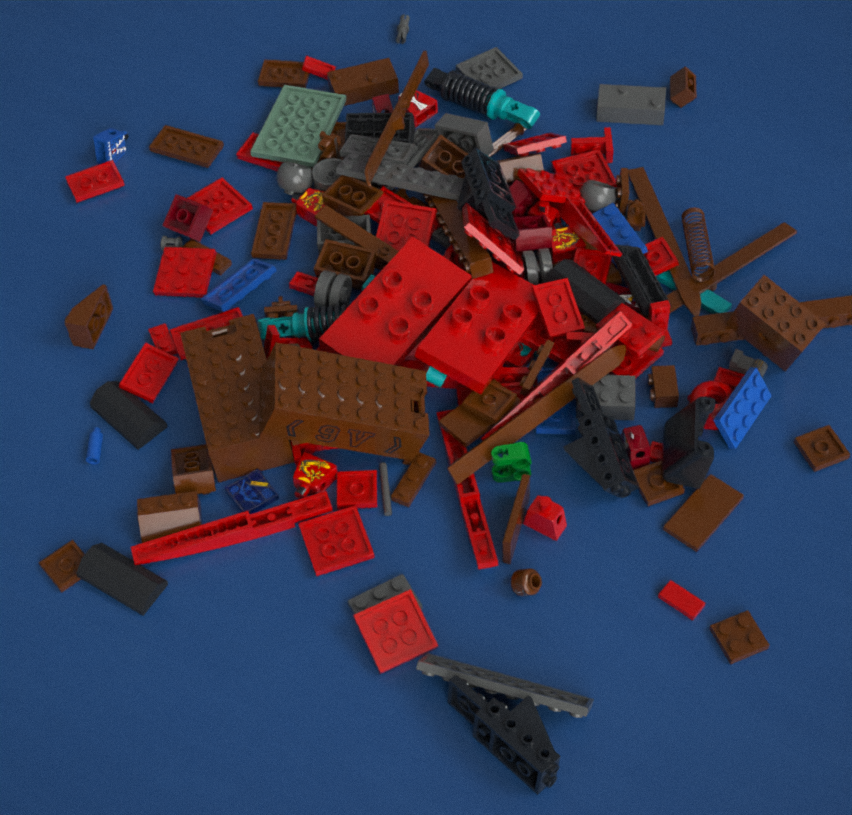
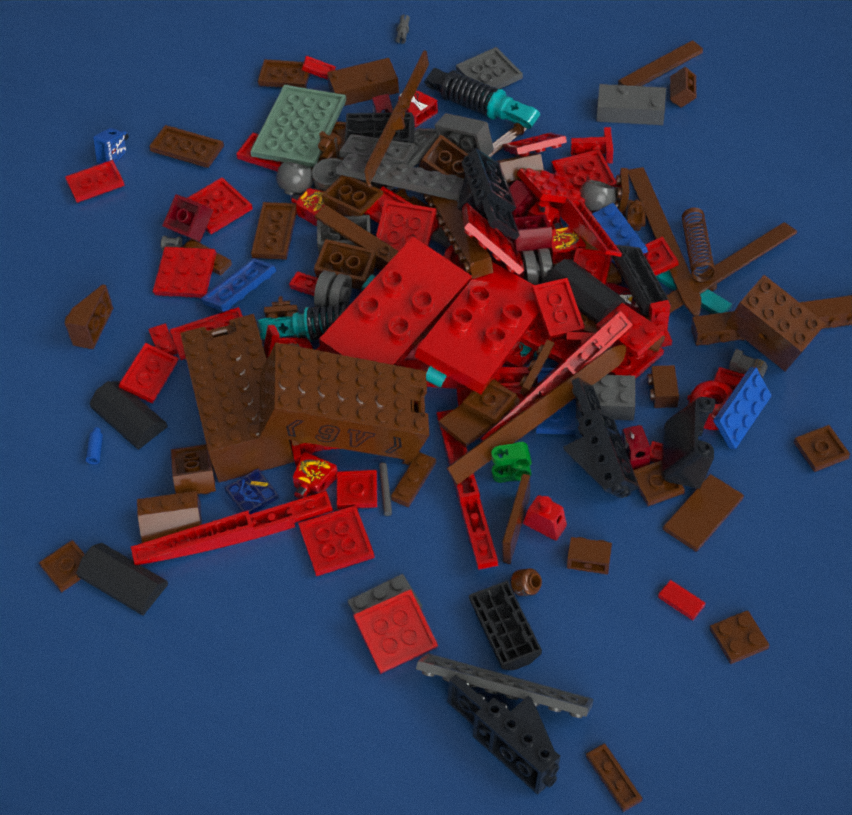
(505, 626): none -> black piece
(589, 555): none -> reddish brown brick
(614, 777): none -> reddish brown tile
(662, 65): none -> reddish brown tile

